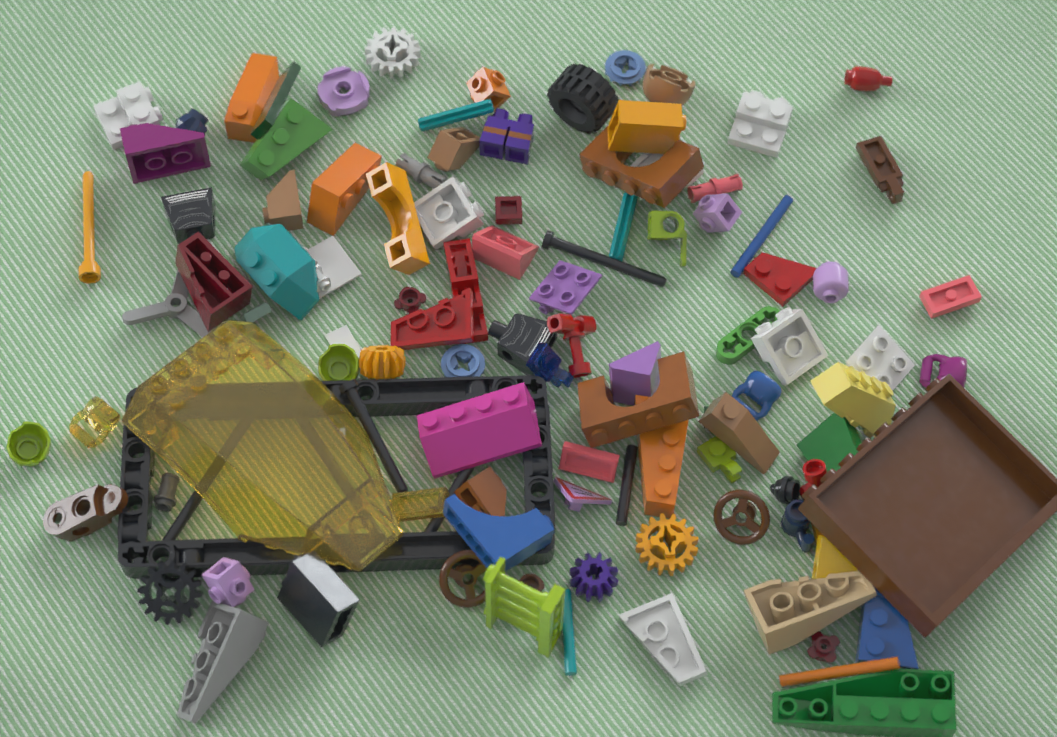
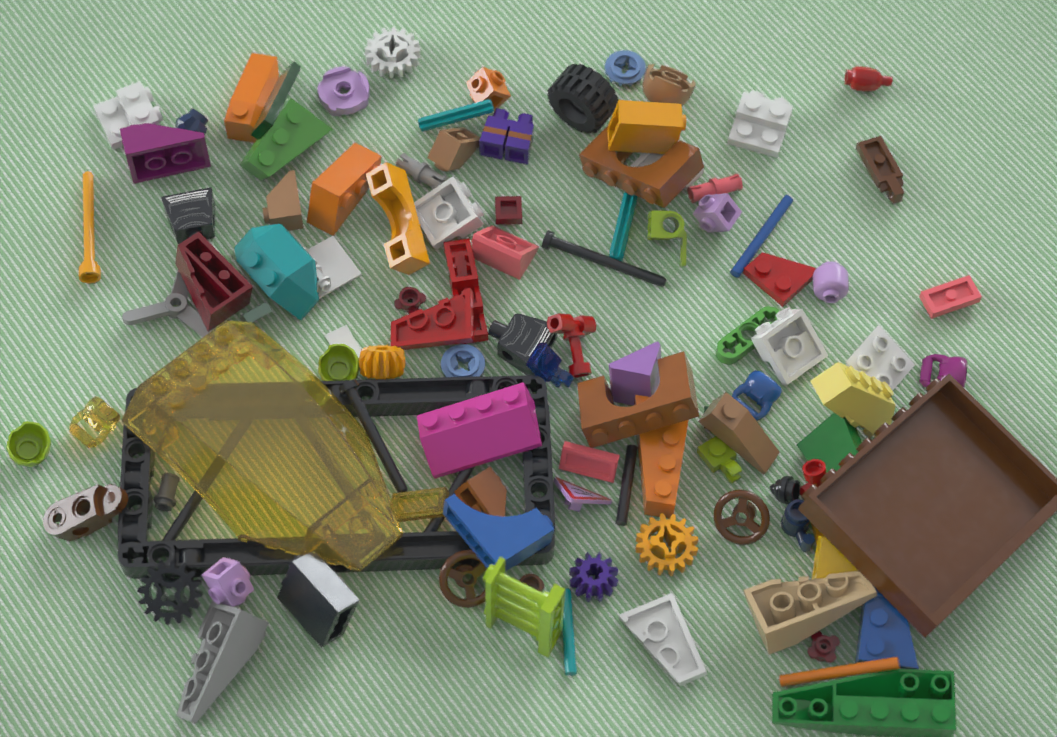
(564, 288): medium lavender hinge -> none

